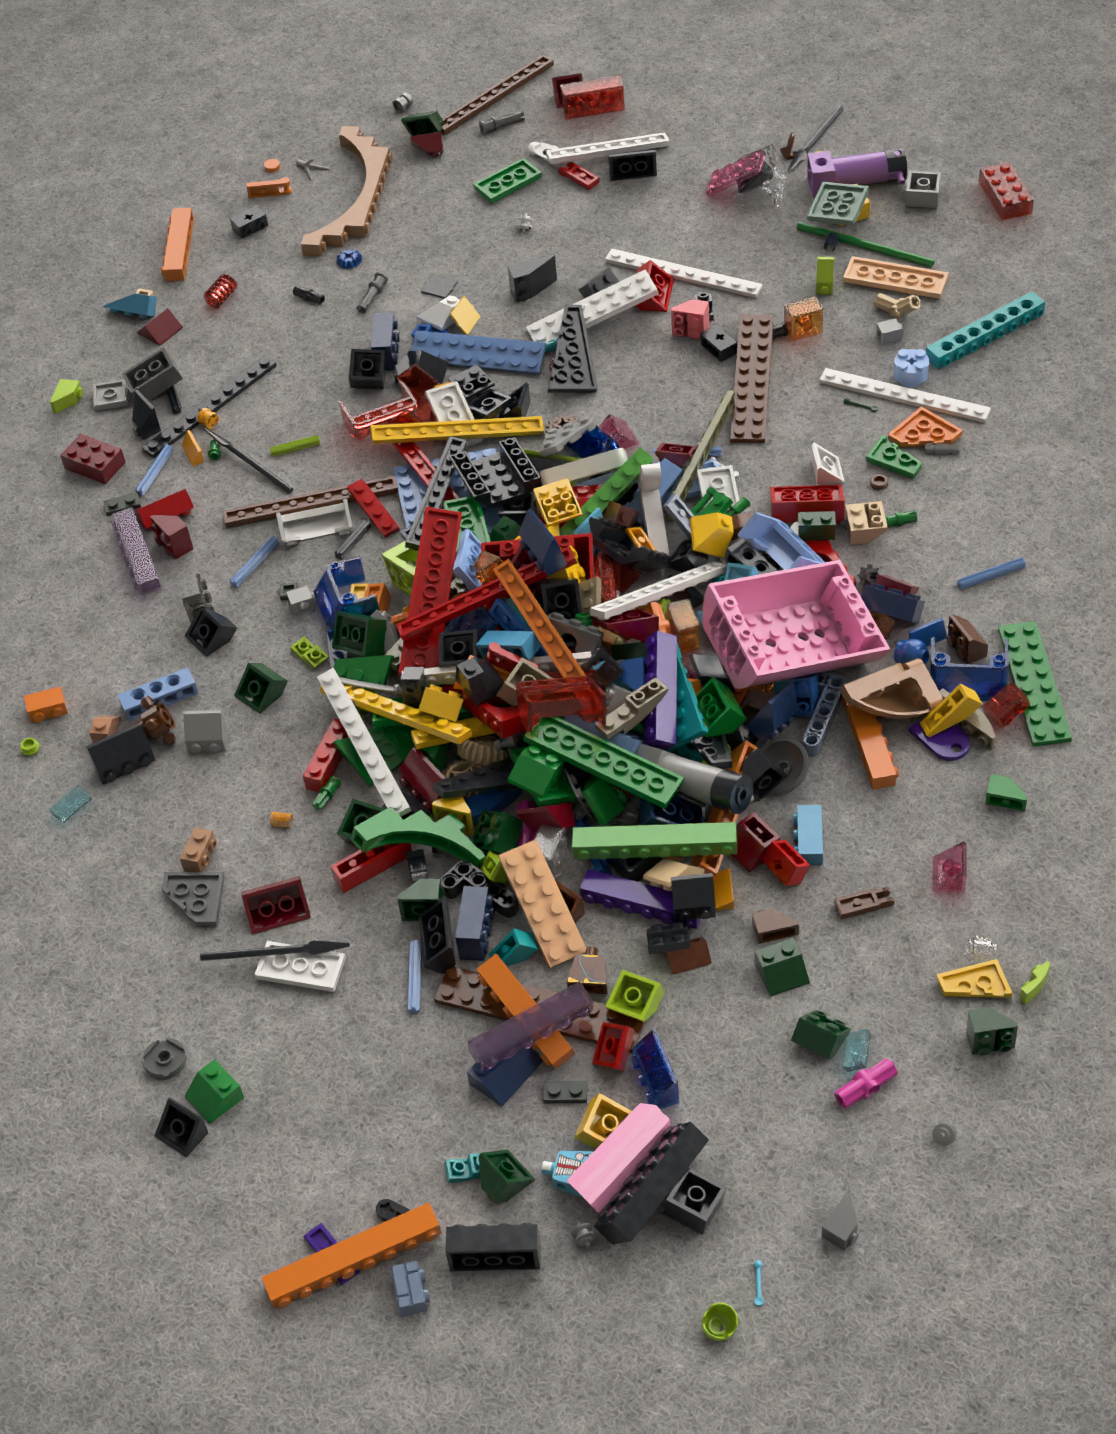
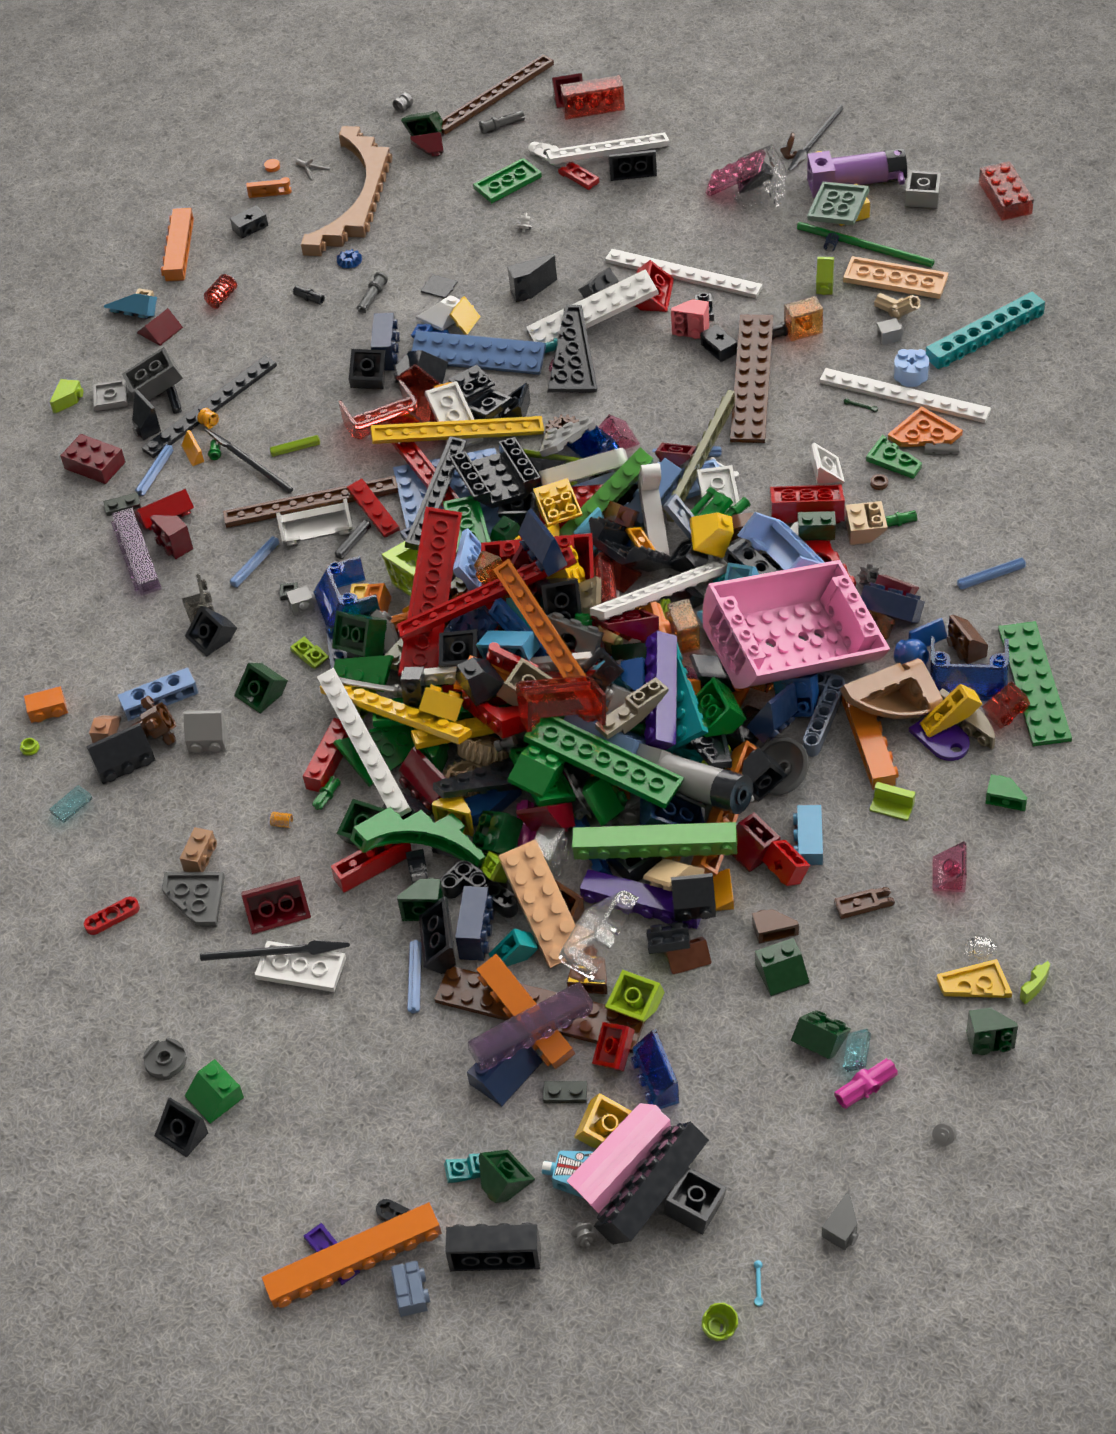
(114, 908): none -> red beam
(592, 934): none -> clear windscreen
(892, 801): none -> lime panel

